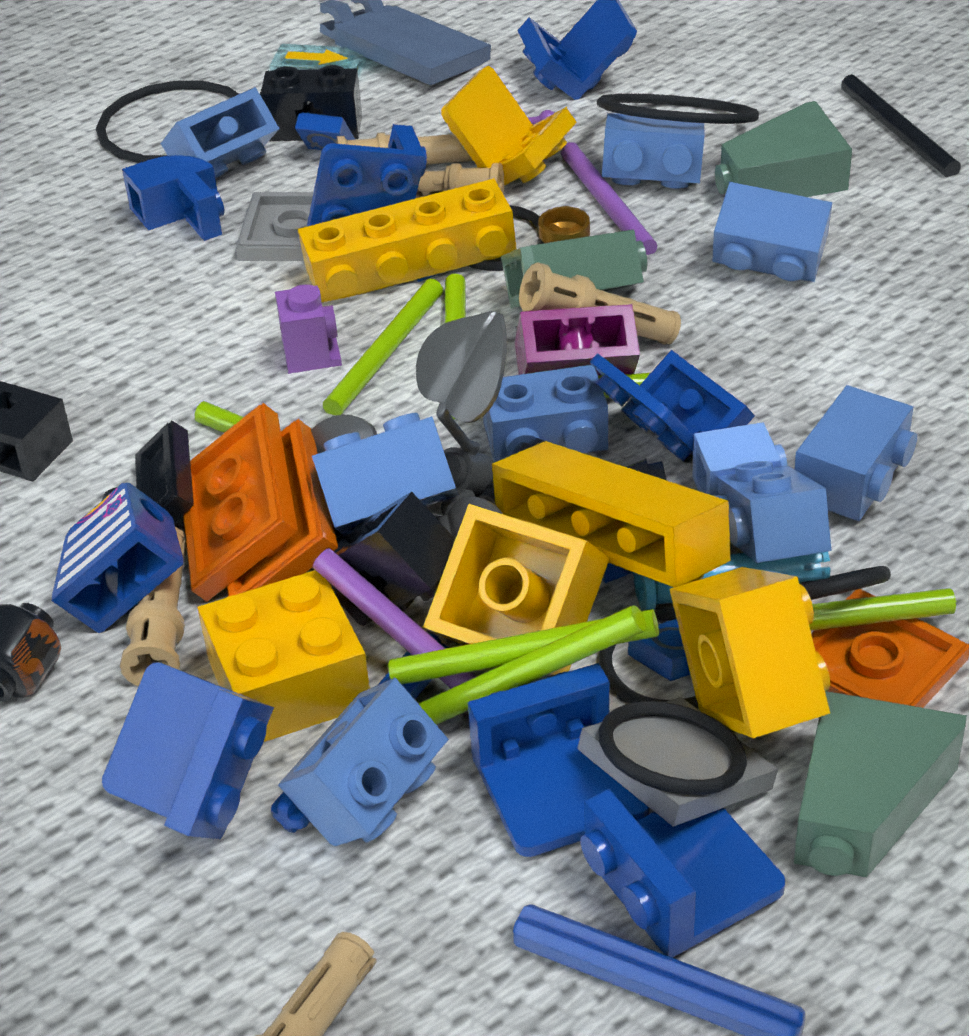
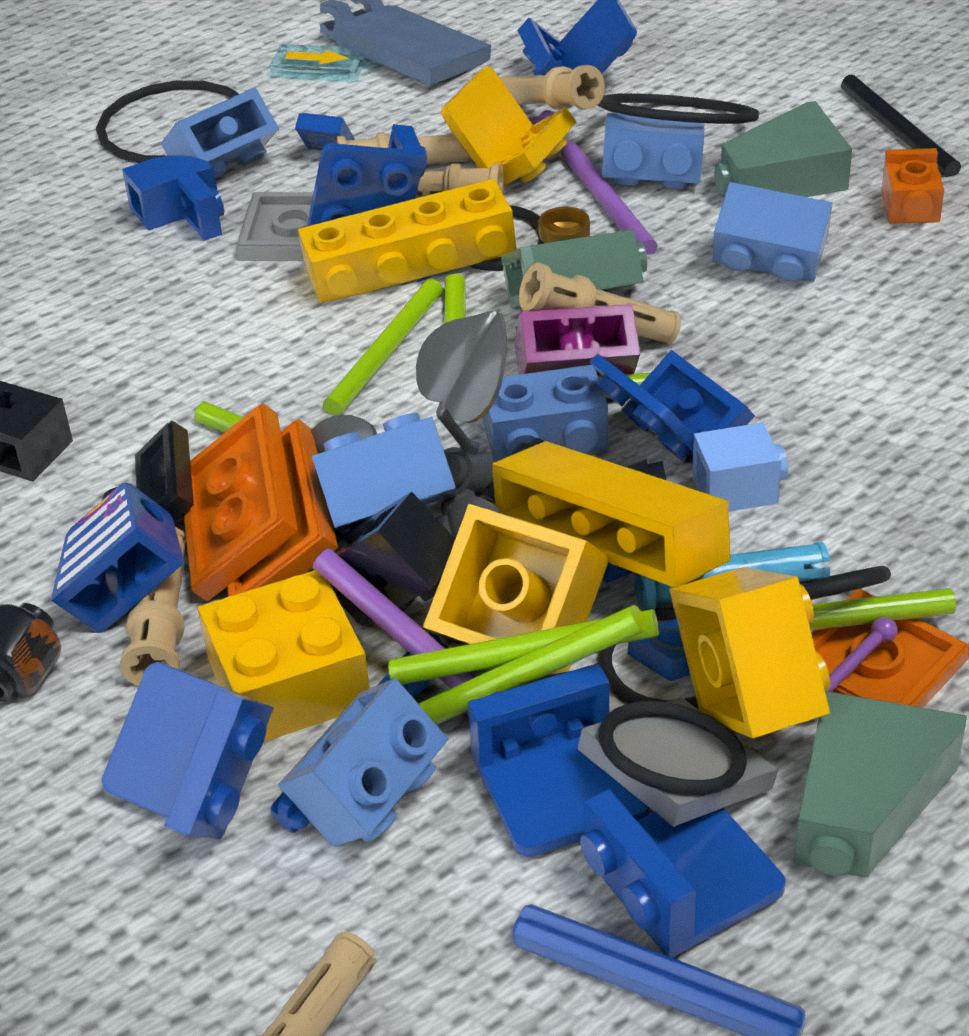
(307, 329): medium lavender brick -> none
(312, 91): black brick -> none
(559, 87): none -> tan pin
(775, 512): medium blue brick -> none
(857, 450): medium blue brick -> none
(883, 631): none -> medium lavender hinge
(912, 186): none -> orange brick

